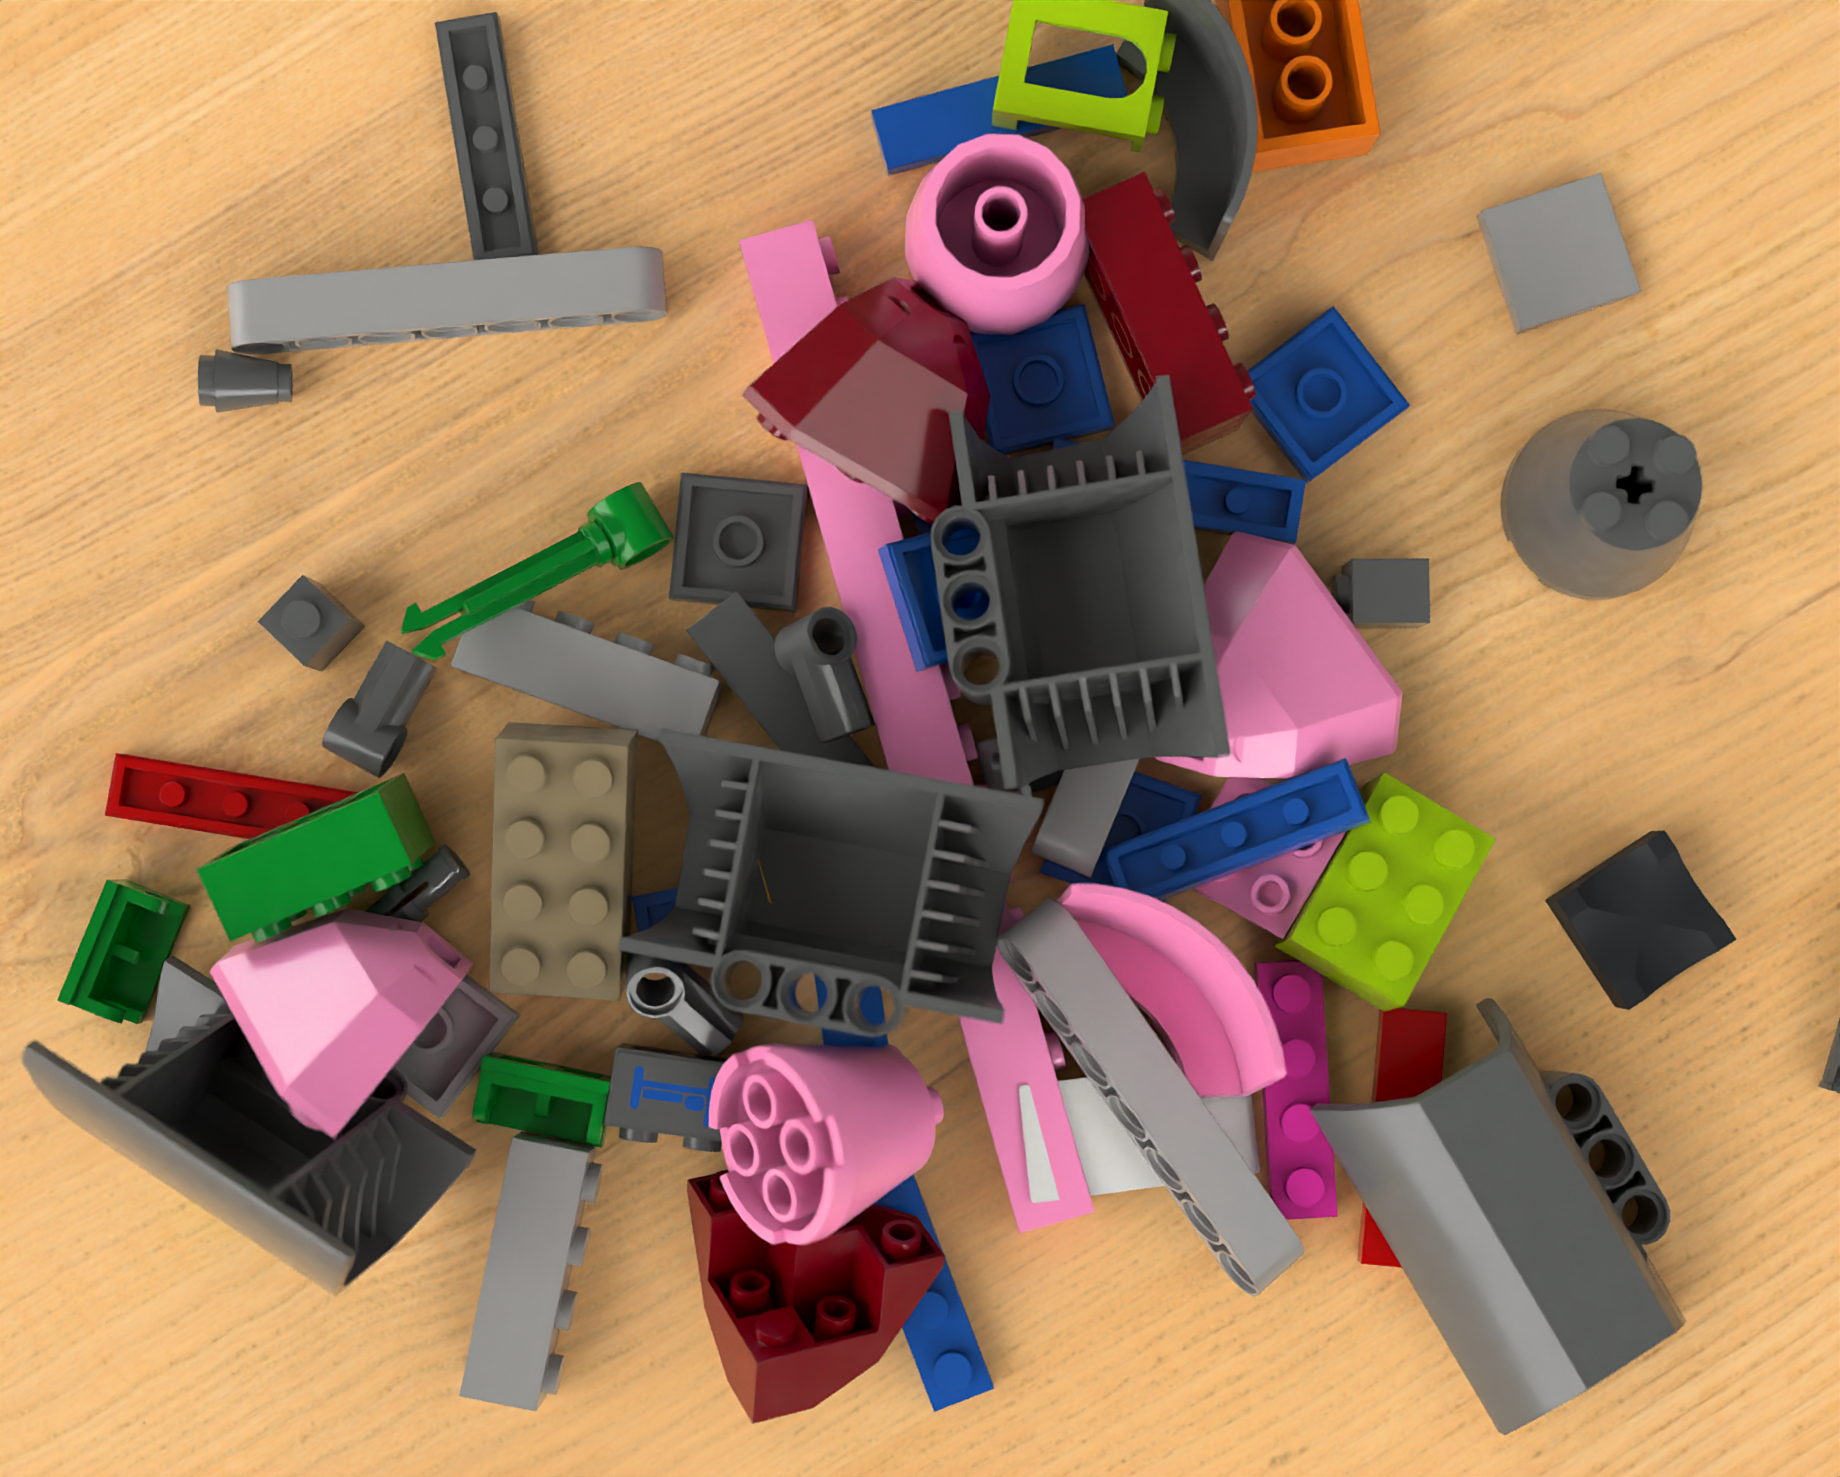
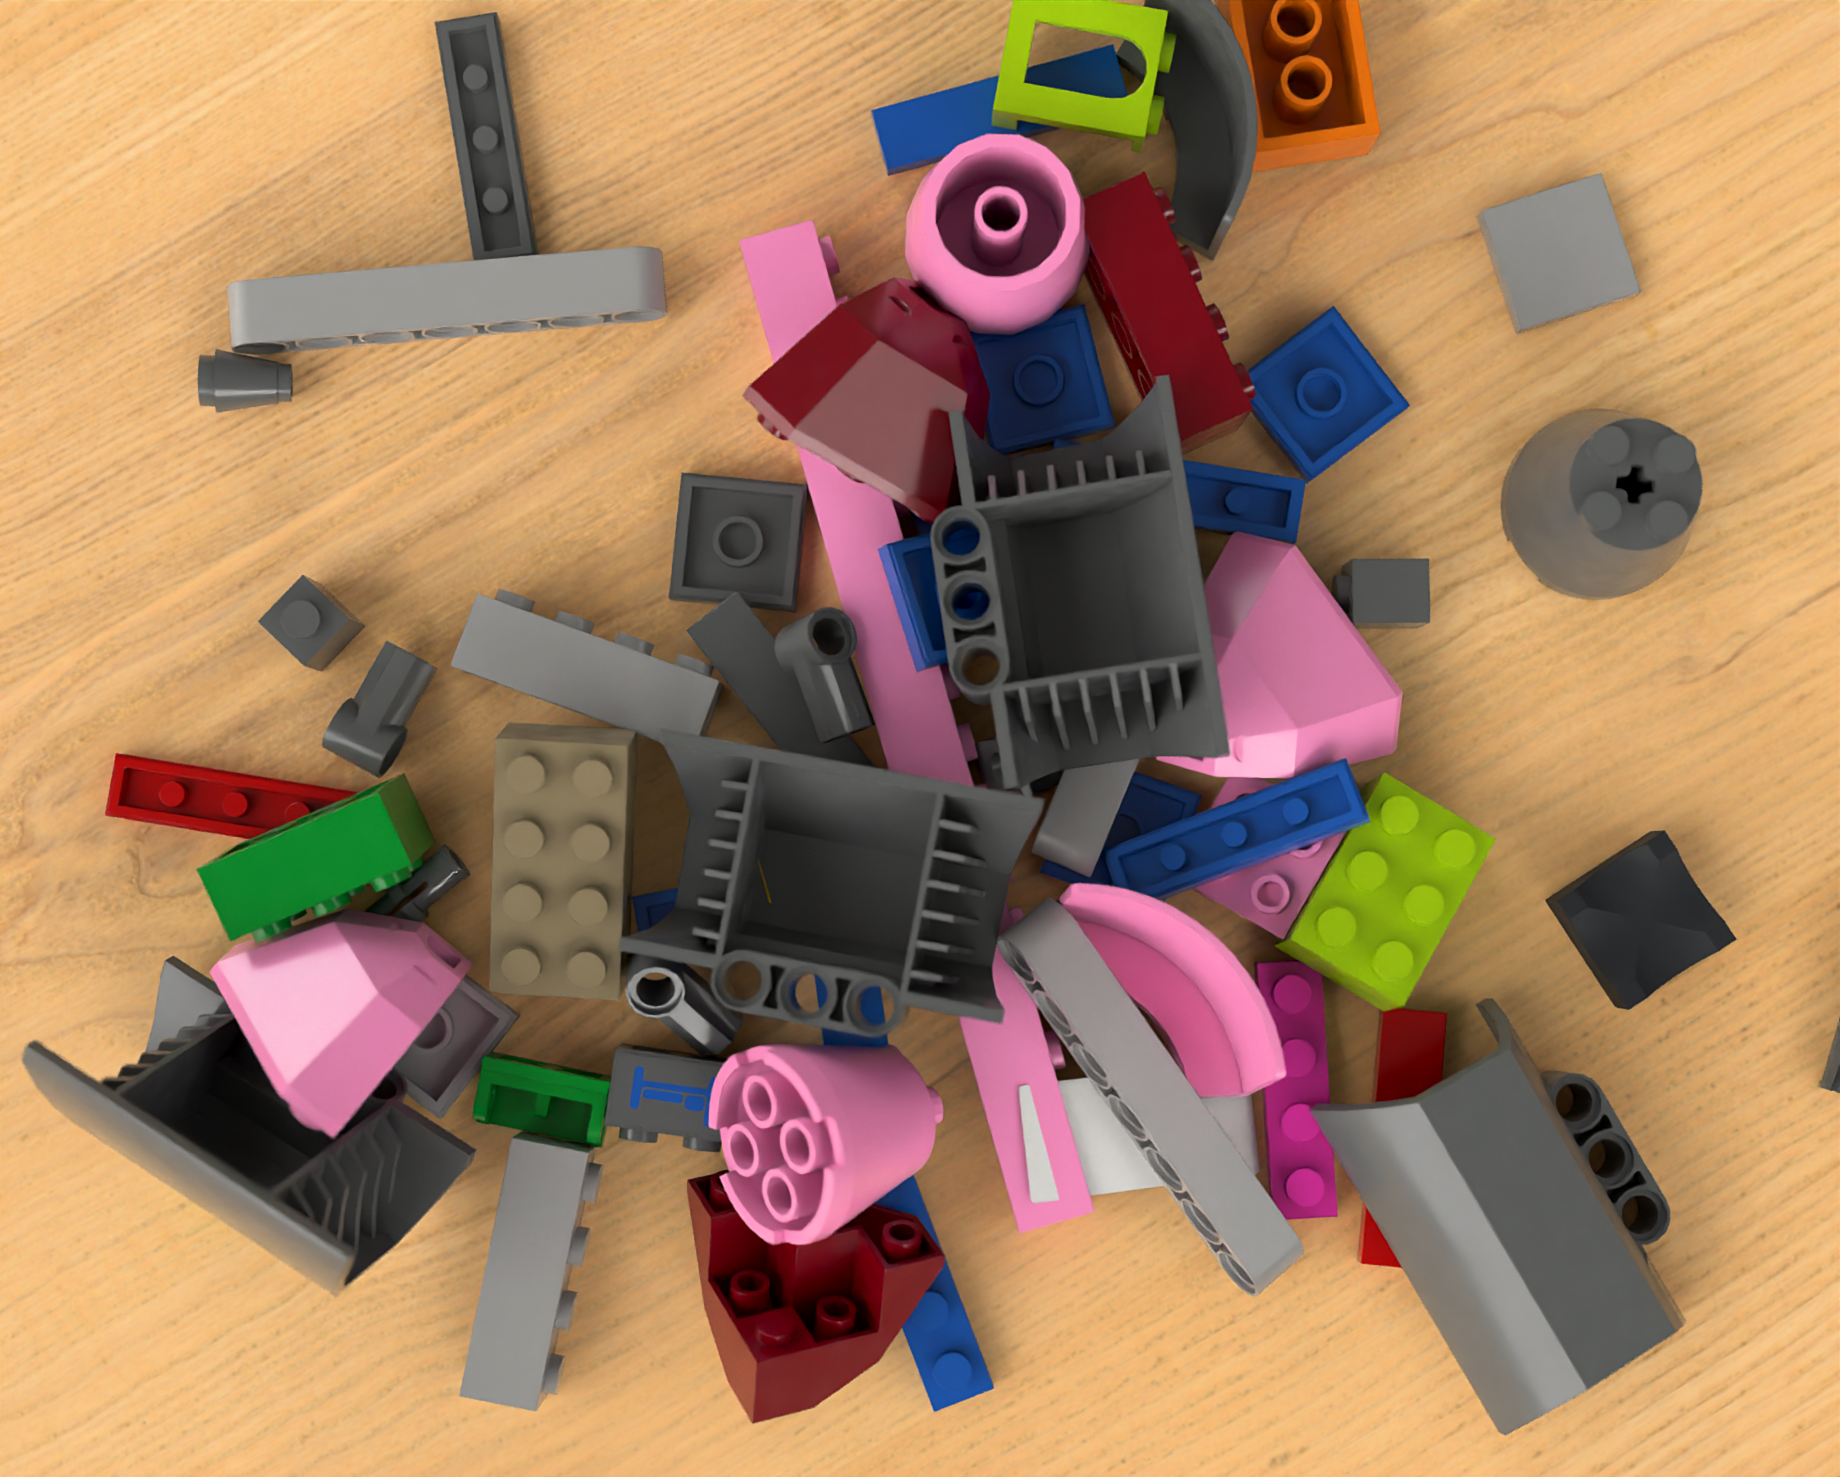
(123, 951): green hinge -> none
(619, 531): green piece -> none

